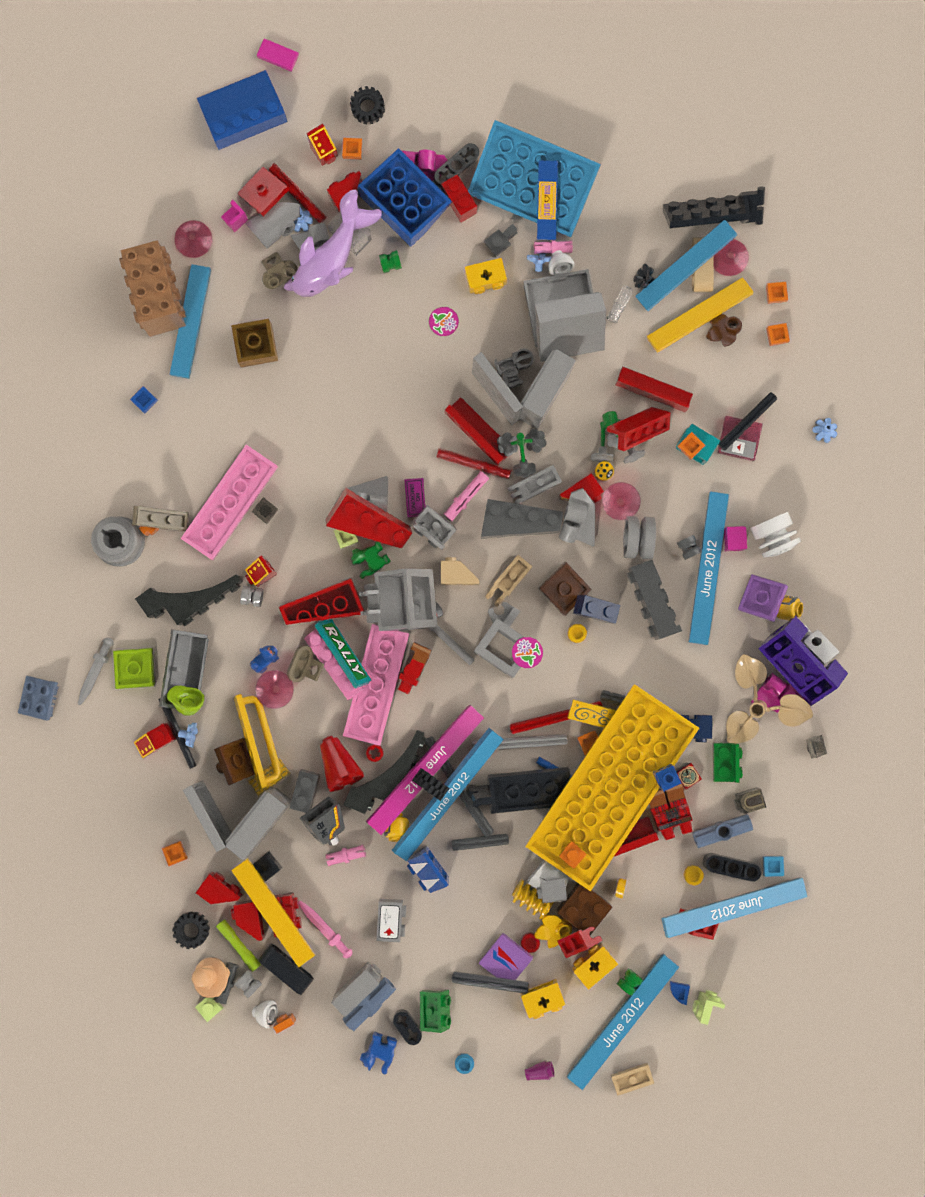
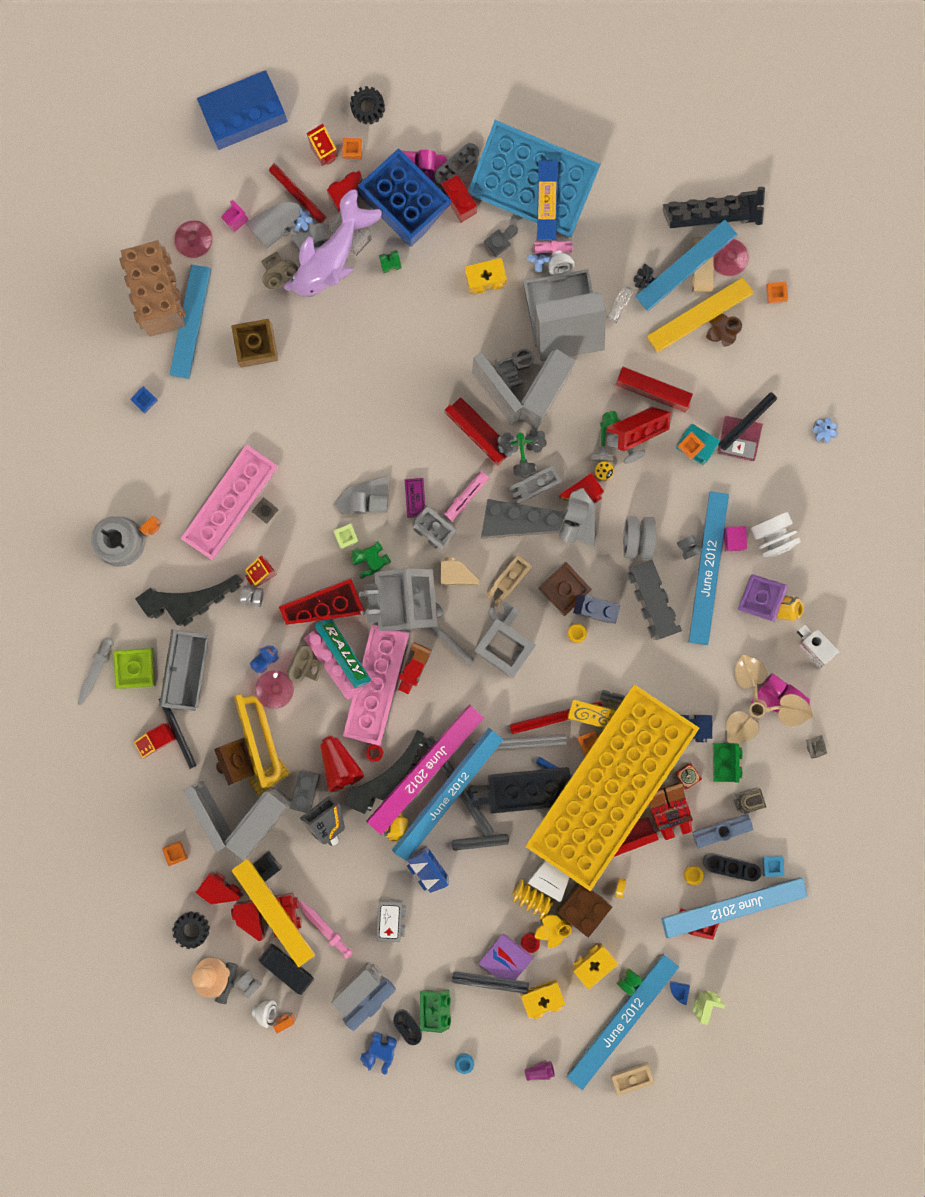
(38, 698): sand blue hinge -> none
(160, 518): dark tan tile -> none
(186, 699): lime hat -> none
(189, 734): light blue plant -> none
(208, 1008): yellowish green plate -> none
(230, 935): lime piece -> none
(263, 191): plate -> none
(277, 55): dark pink tile -> none
(346, 855): bright pink pin -> none
(367, 520): red wedge -> none
(430, 784): black tyre -> none
(443, 321): sticker -> none
(474, 463): red axle -> none
(527, 652): sticker -> none
(552, 891): light grey brick -> none
(572, 854): orange plate -> none
(578, 942): red hinge -> none
(625, 492): clear pink dish -> none
(667, 777): blue brick -> none
(778, 334): orange plate -> none
(785, 649): dark purple plate -> none

